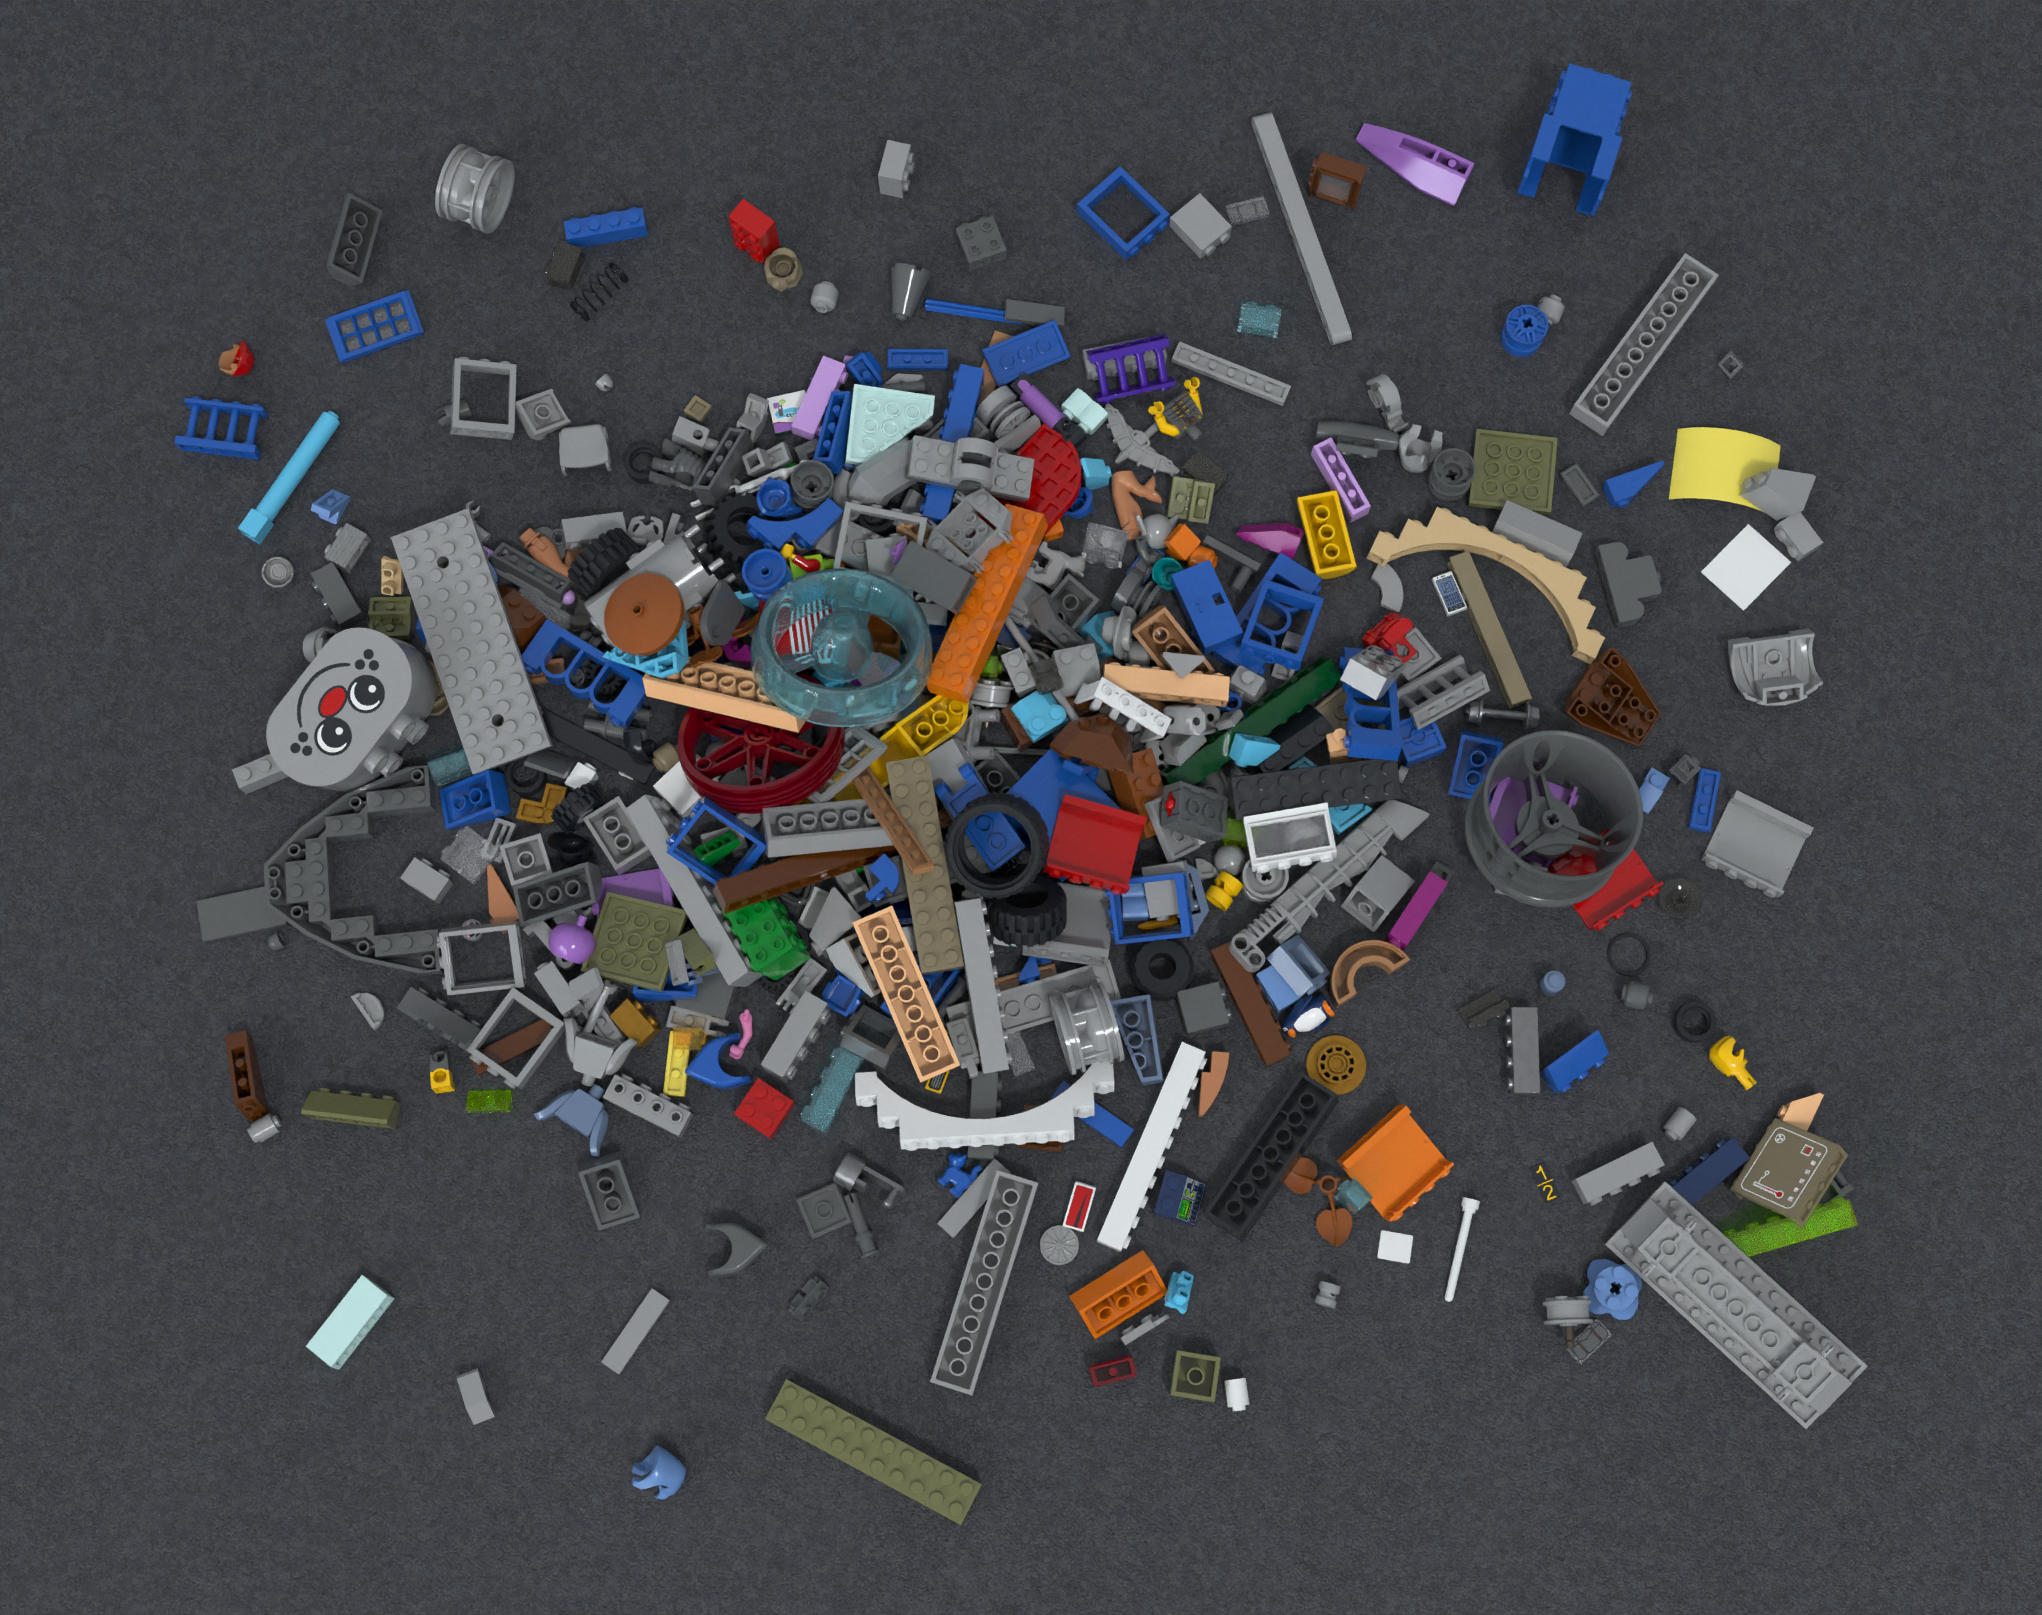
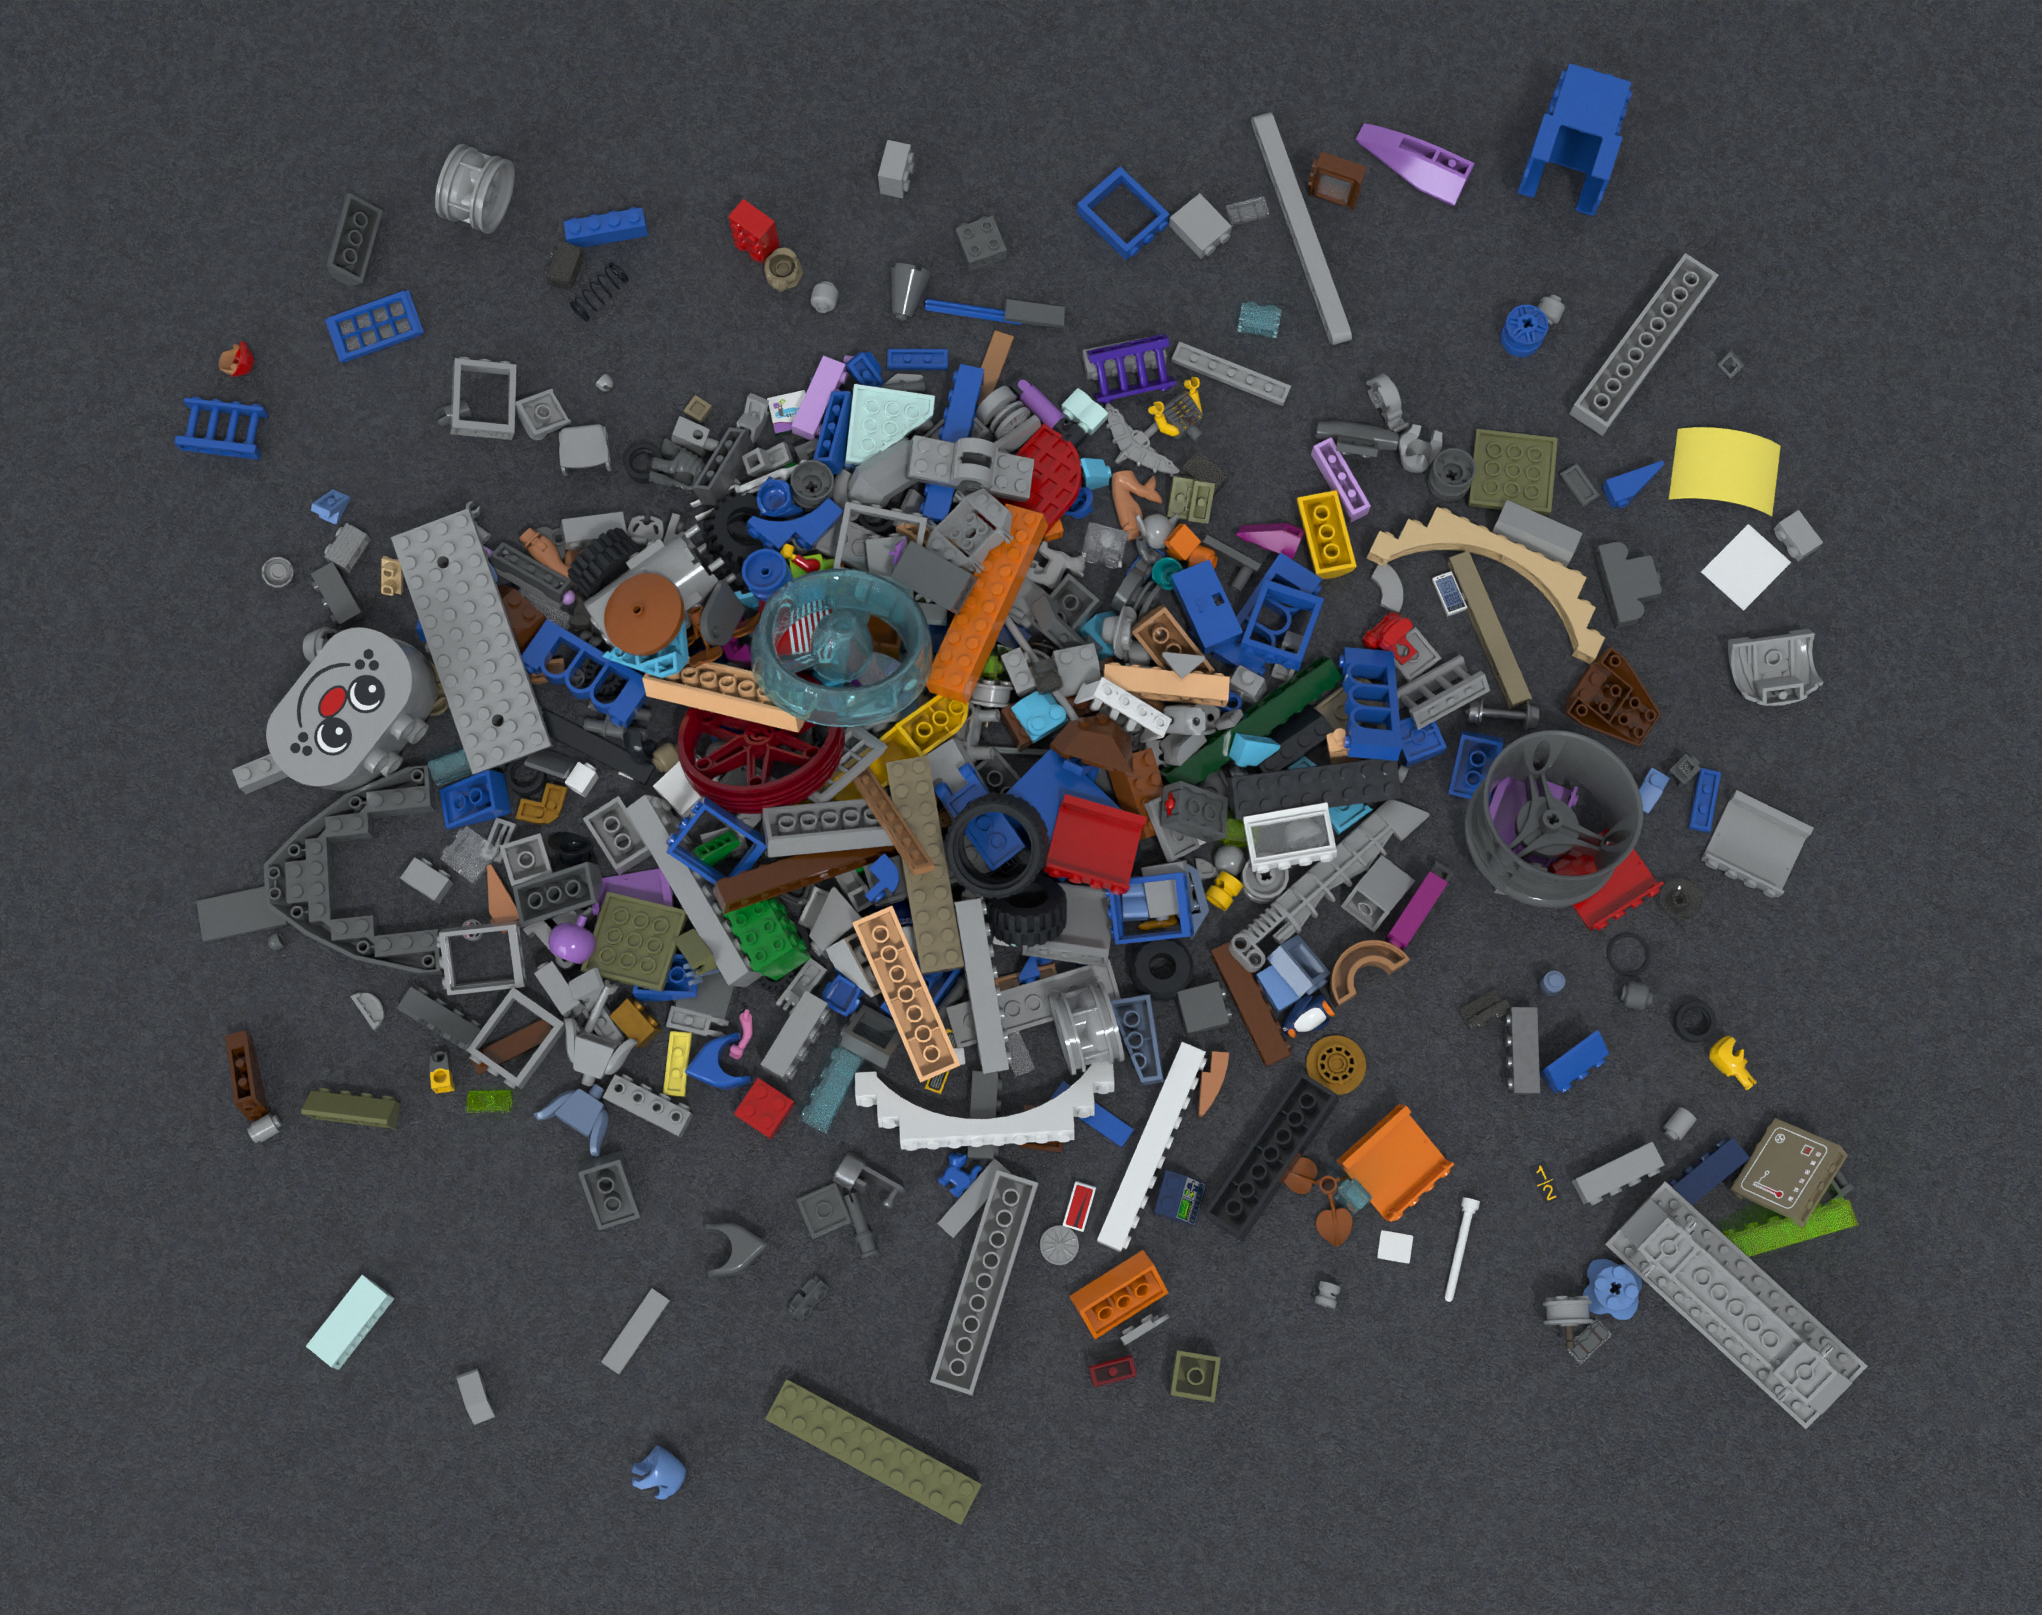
(259, 521): medium azure brick -> none
(391, 616): olive slope -> none
(576, 806): black wheel -> none
(677, 962): light grey tile -> none
(688, 1037): clear yellow brick -> none
(964, 1045): light grey hinge -> none
(1026, 353): blue tile -> none
(1179, 1291): medium azure hips -> none
(1236, 1394): white brick -> none
(1372, 671): light grey slope -> none
(1778, 491): light grey slope -> none
(1801, 1111): light nougat slope -> none

